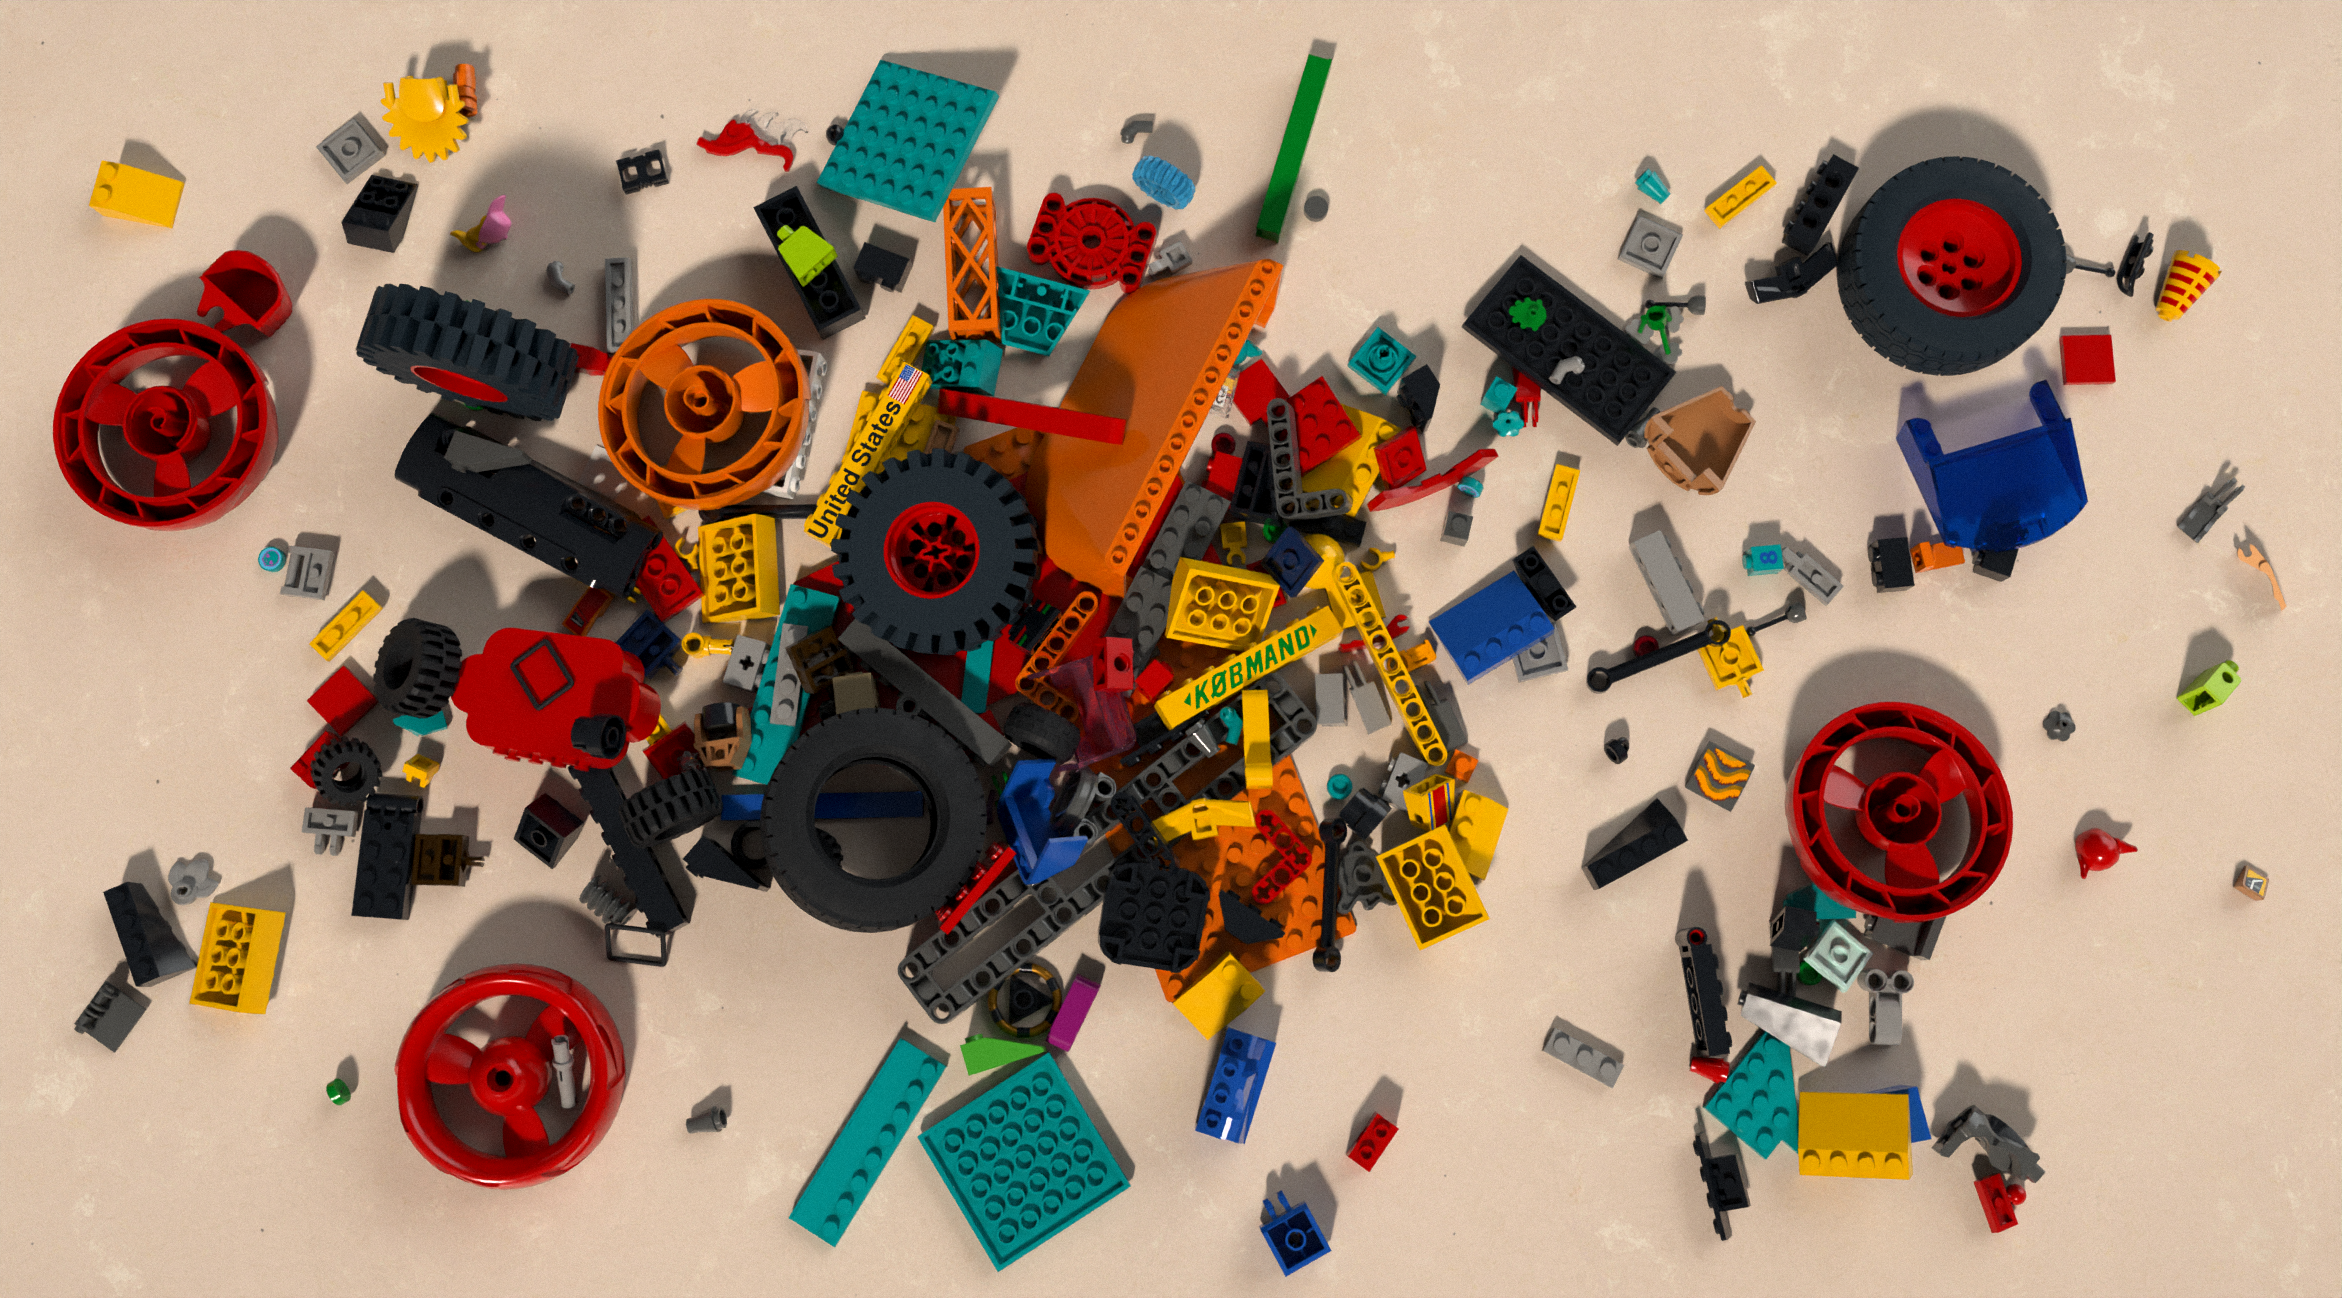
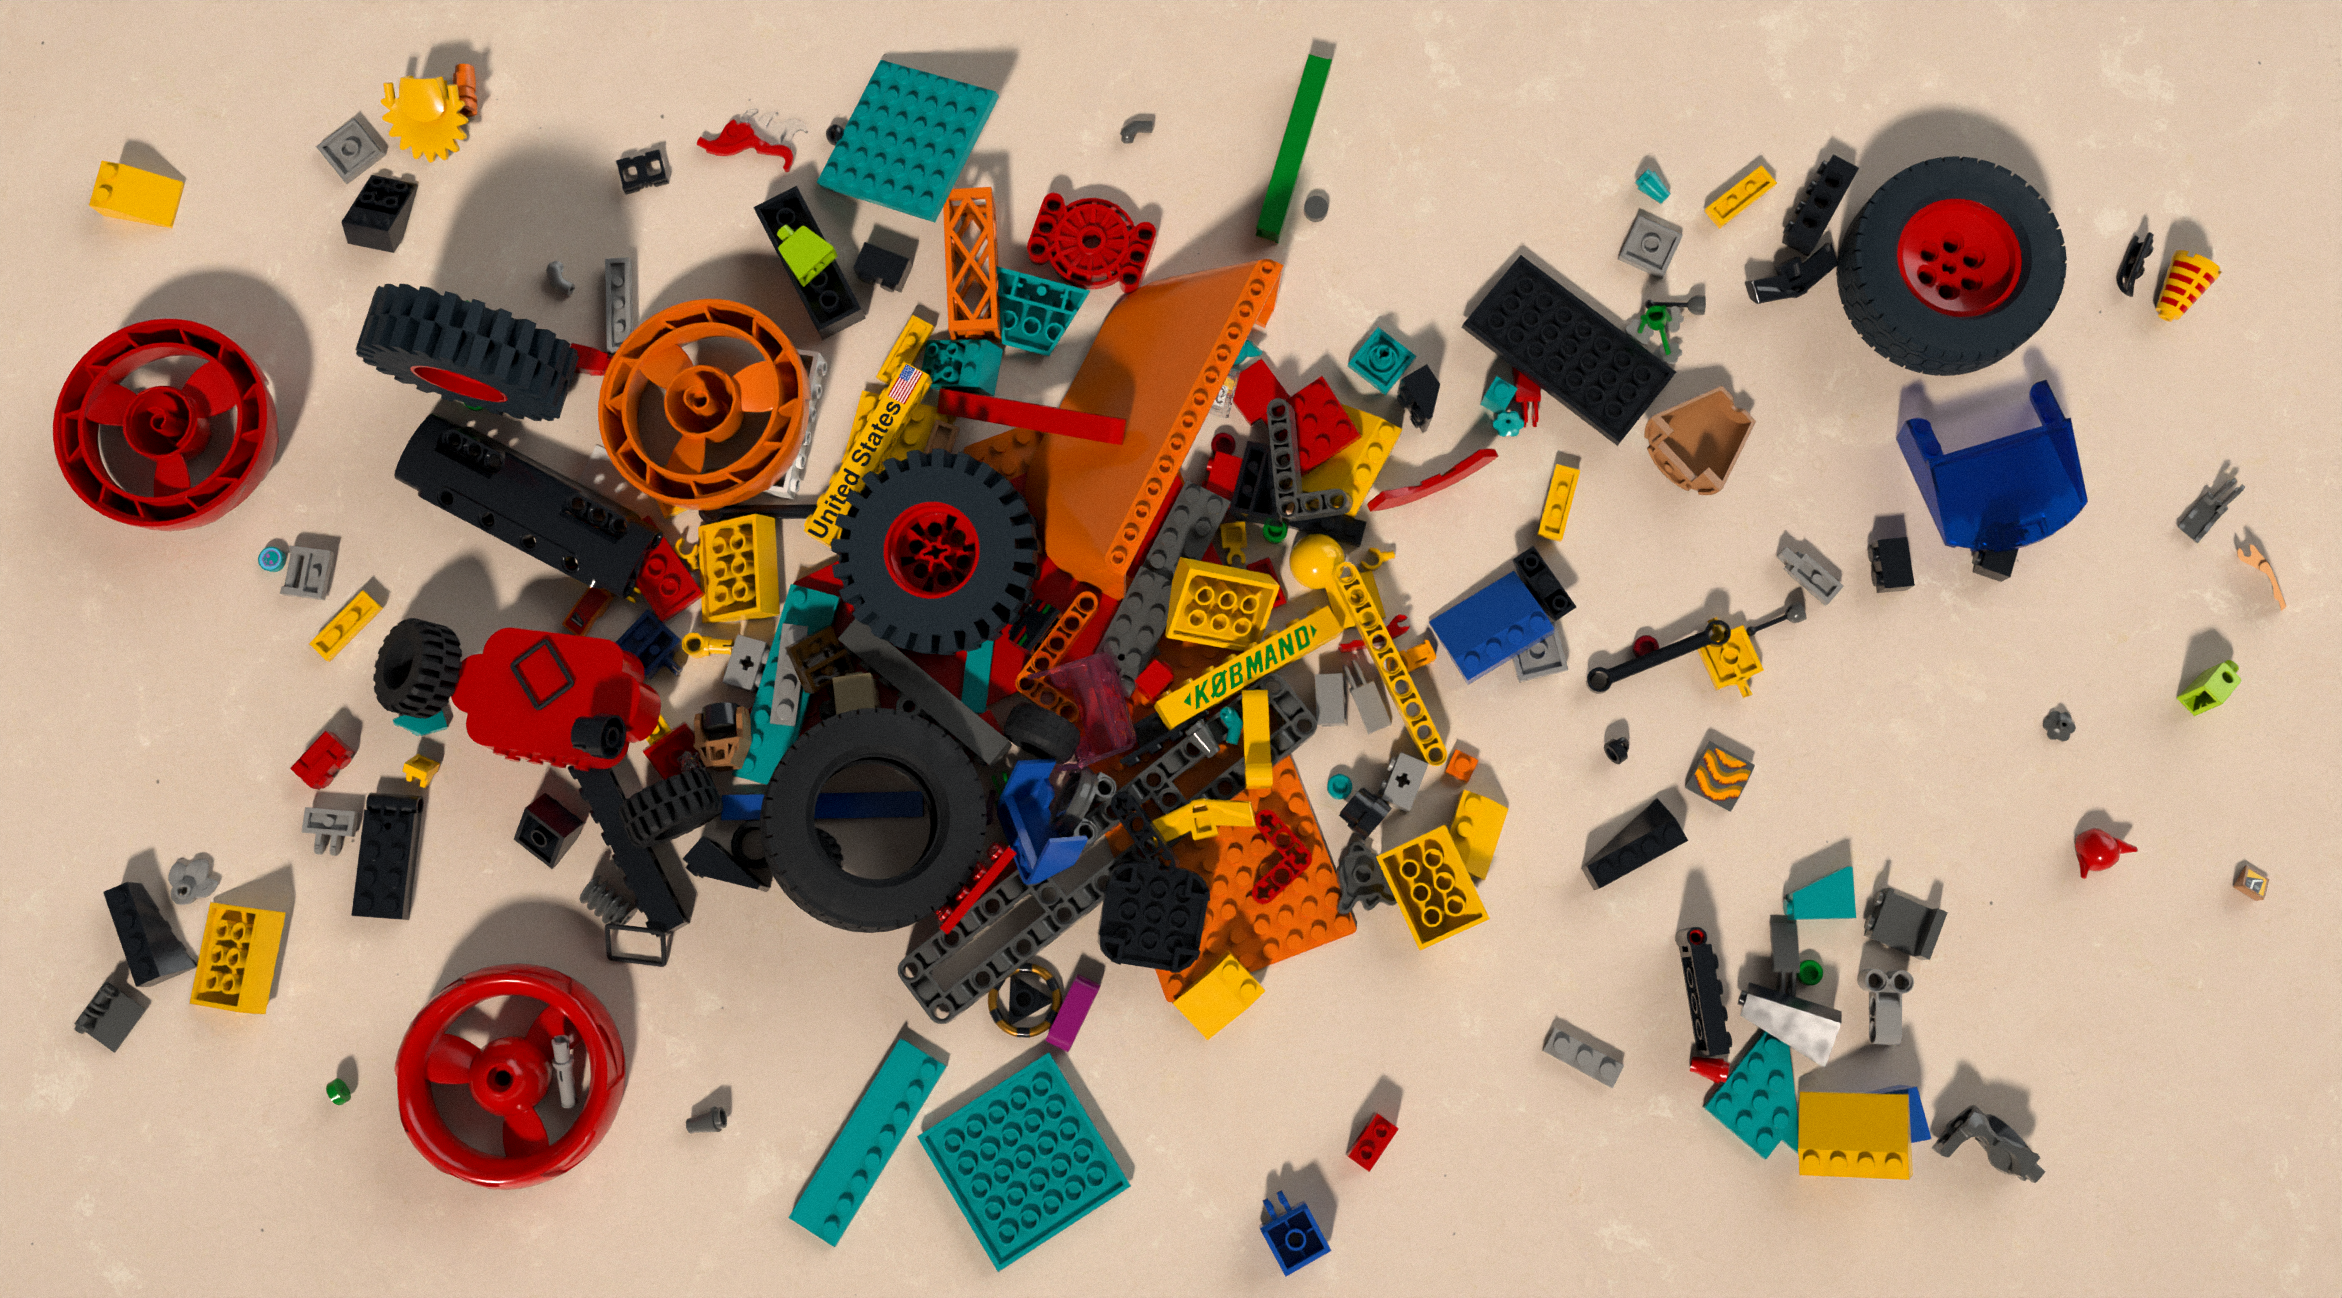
(246, 291): red piece -> none
(343, 700): red tile -> none
(354, 788): black tyre -> none
(442, 860): dark brown plate -> none
(480, 455): dark grey slope -> none
(490, 230): bright pink hair -> none
(990, 1052): bright green slope -> none
(1105, 675): red brick -> none
(1163, 182): dark azure gear -> none
(1172, 258): light grey plate -> none
(1235, 1086): blue panel -> none
(1245, 921): black slope -> none
(1292, 562): dark blue plate -> none
(1327, 947): black piece -> none
(1400, 458): red tile -> none
(1430, 802): yellow torso -> none
(1443, 719): dark grey arm -> none
(1456, 528): dark grey brick -> none
(1470, 487): teal tile -> none
(1528, 313): green piece -> none
(1570, 364): light grey arm -> none
(1636, 435): dark grey cone -> none
(1666, 582): light grey brick -> none
(1724, 1184): black bracket -> none
(1763, 560): teal brick -> none
(1794, 928): black brick -> none
(1838, 956): light aqua plate -> none
(1900, 813): red wheel -> none
(1935, 556): orange bracket -> none
(1998, 1200): red plate -> none
(2071, 265): black hinge -> none
(2087, 359): red tile -> none

